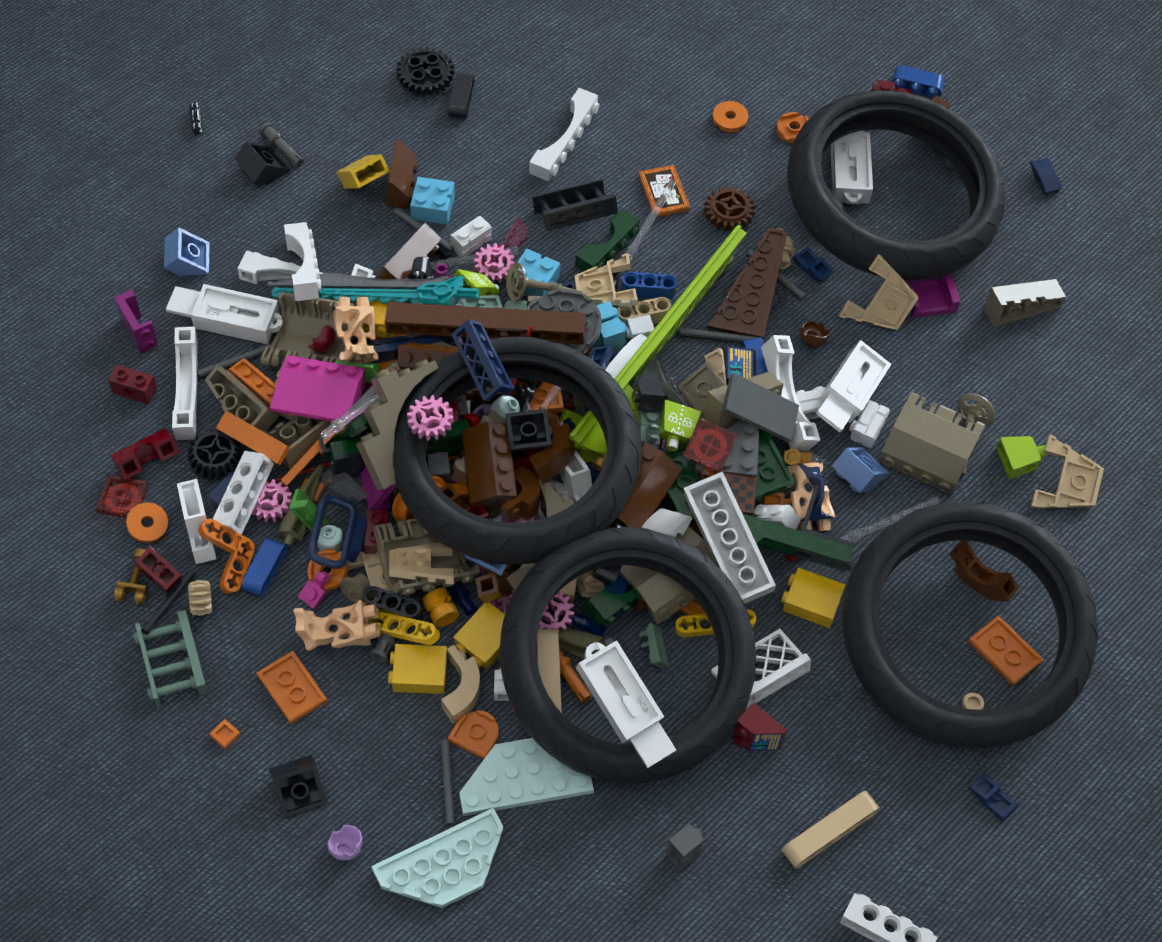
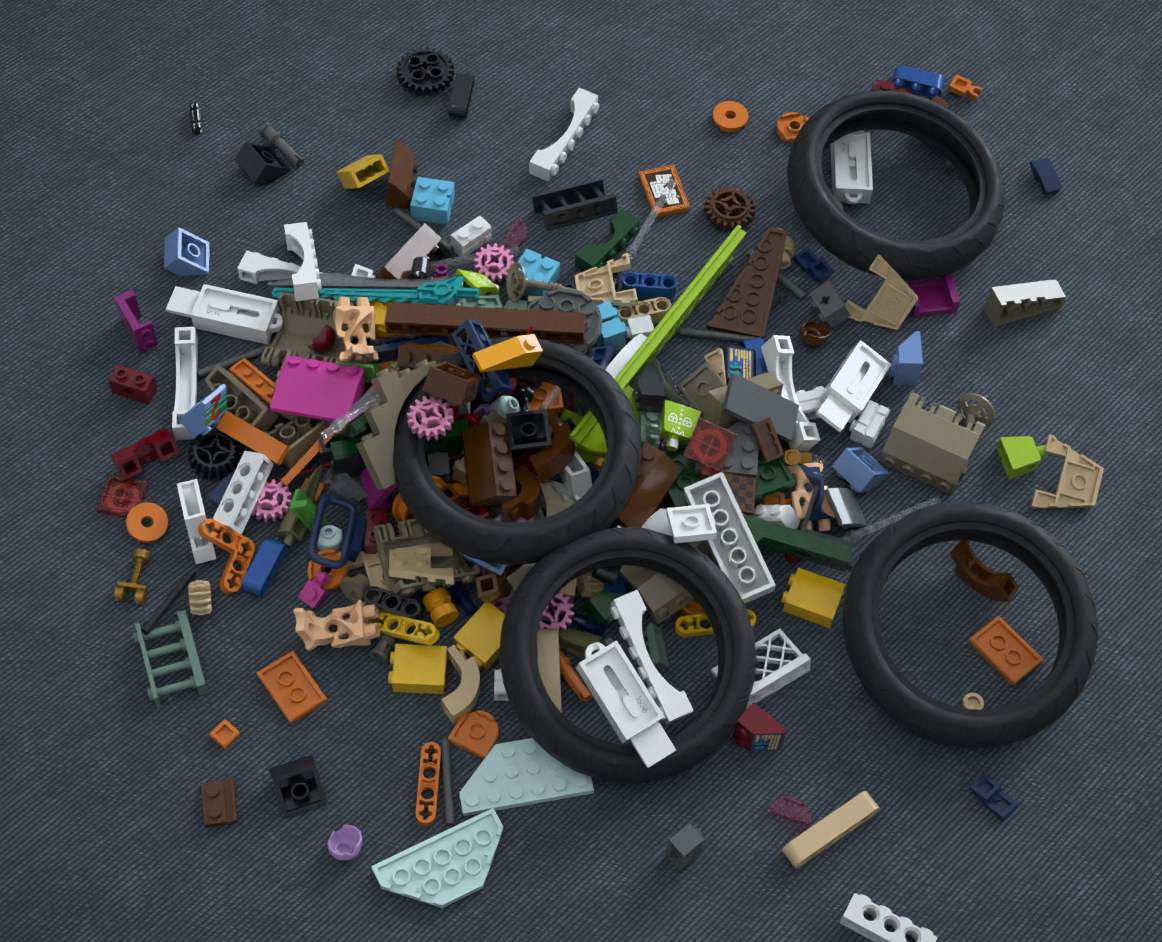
(158, 570): dark red brick -> none
(206, 412): none -> medium blue slope
(219, 803): none -> reddish brown plate
(431, 784): none -> orange beam
(452, 384): none -> reddish brown brick
(509, 354): none -> light orange slope
(629, 612): none -> white arch
(691, 523): none -> white plate
(767, 440): none -> reddish brown plate
(791, 809): none -> clear pink tile
(829, 304): none -> dark grey brick
(845, 508): none -> dark grey slope
(907, 361): none -> medium blue slope
(963, 86): none -> orange plate

